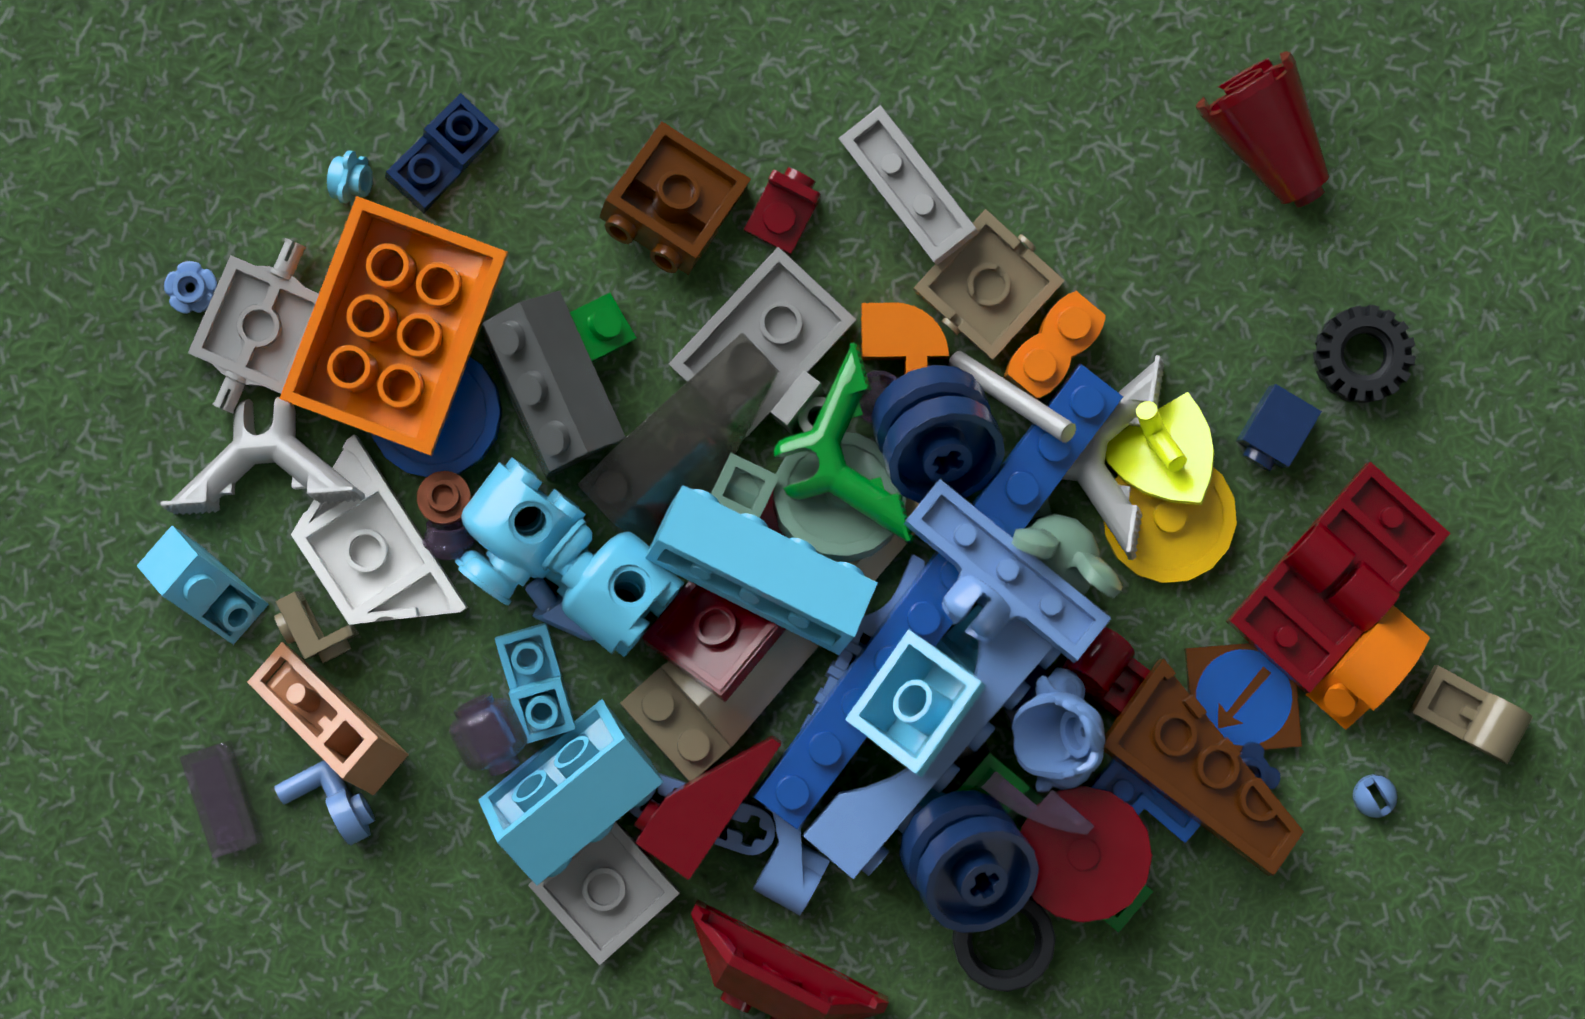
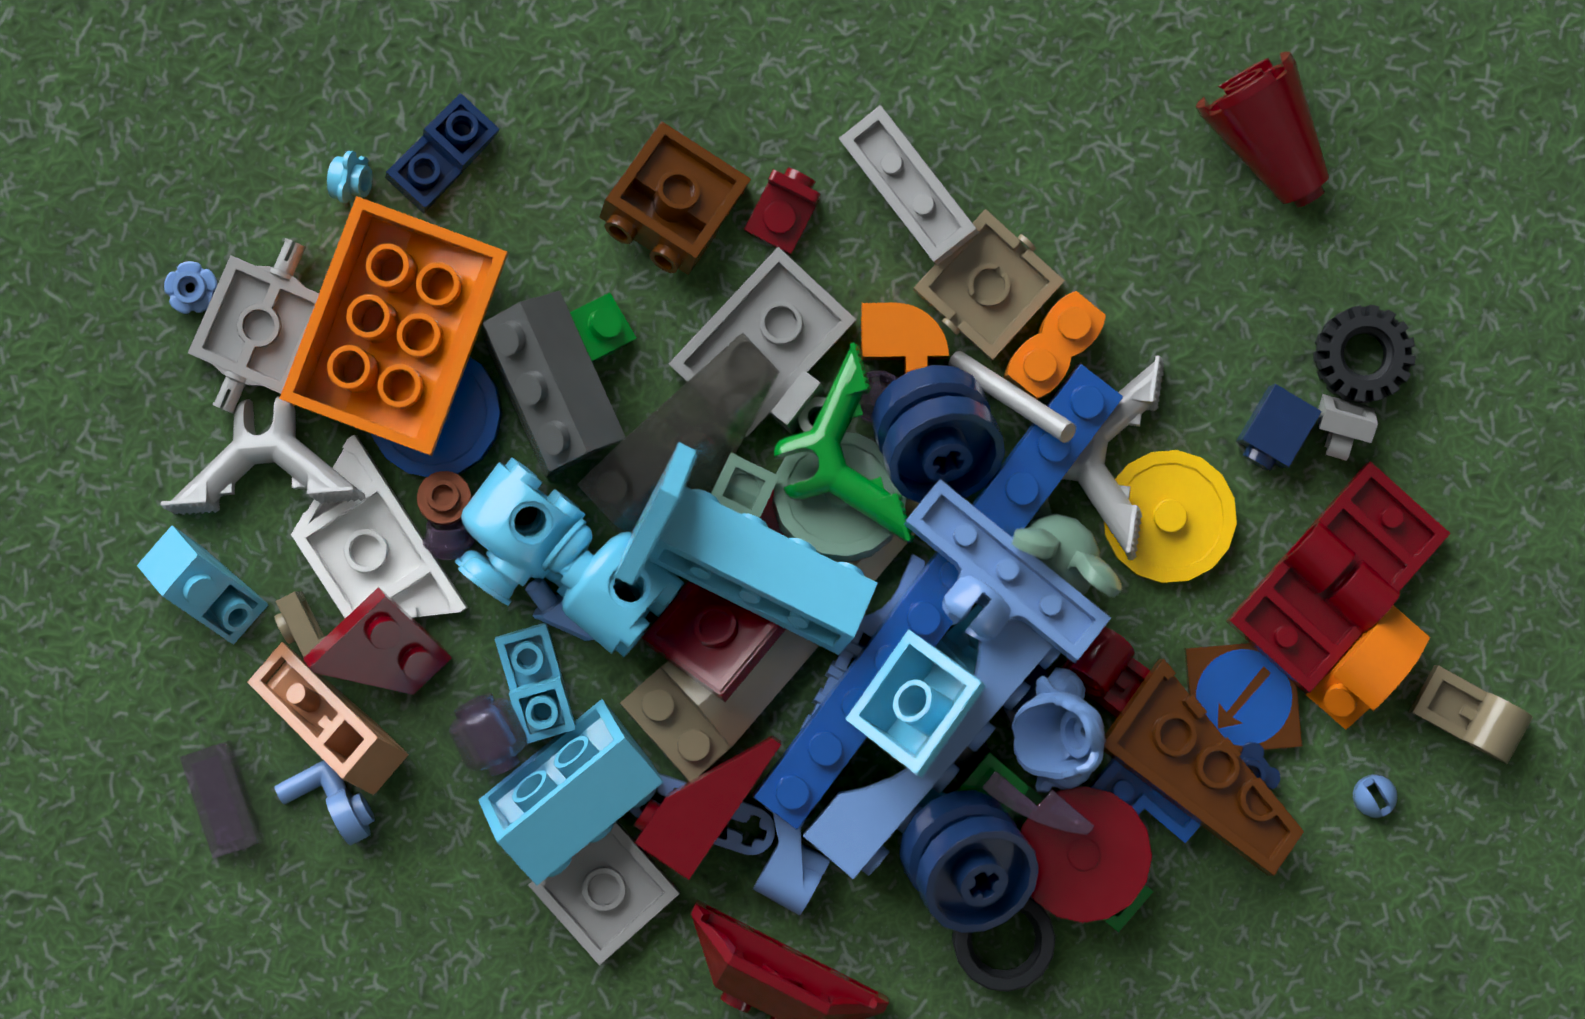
(379, 648): none -> wing
(656, 514): none -> medium azure tile
(1168, 452): neon yellow shield -> none
(1345, 423): none -> light grey tile

